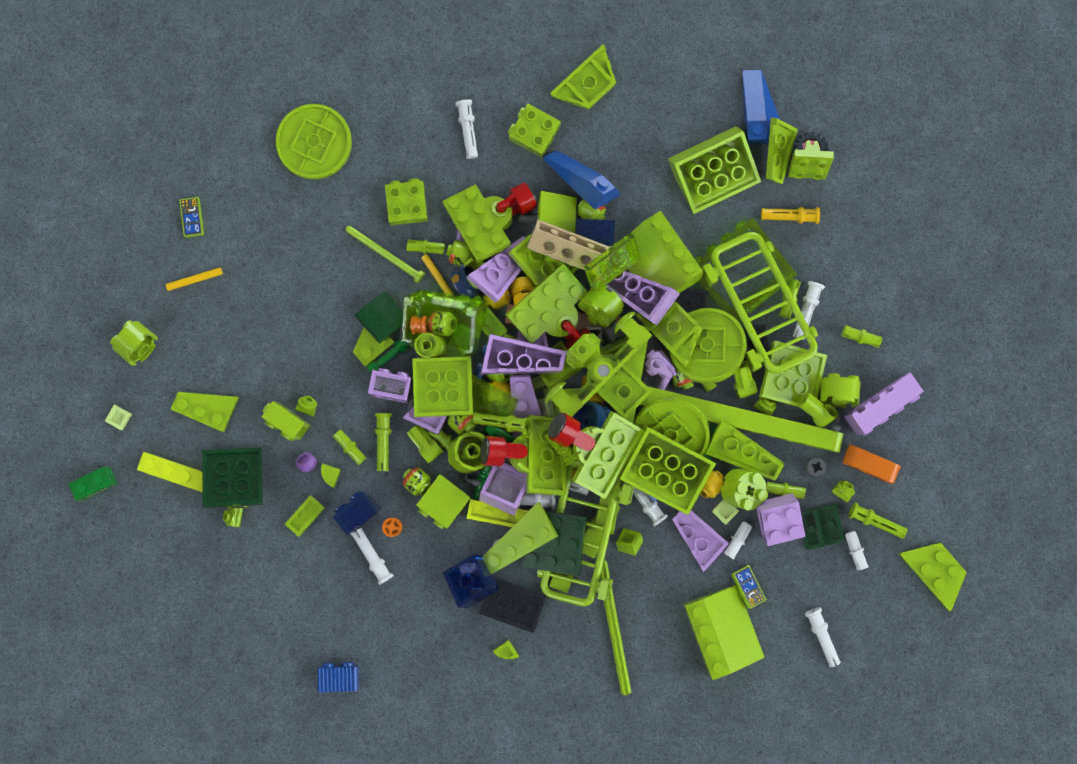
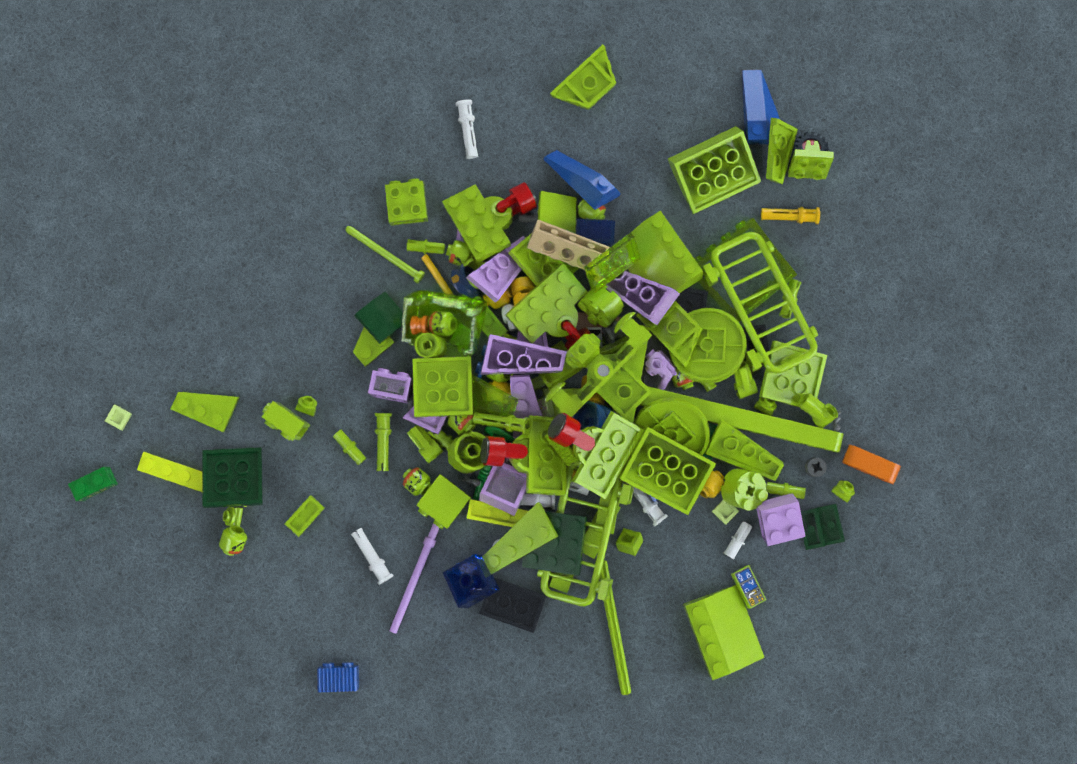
(134, 342): lime brick -> none
(191, 217): tile -> none
(193, 279): yellow bar -> none
(233, 540): none -> lime head
(306, 462): medium lavender tile -> none
(313, 141): lime plate -> none
(330, 474): lime tile -> none
(356, 513): clear blue brick -> none
(389, 527): orange wheel -> none
(400, 347): green bar -> none
(429, 543): none -> lavender bar
(506, 309): none -> white cylinder
(506, 651): lime tile -> none
(534, 130): lime brick -> none
(700, 538): lavender wing -> none
(810, 301): white pin -> none
(820, 628): white pin -> none
(840, 390): lime brick -> none
(856, 550): white axle -> none
(861, 336): lime pin -> none
(867, 518): lime pin -> none
(884, 404): lavender wedge -> none
(937, 571): lime wing -> none

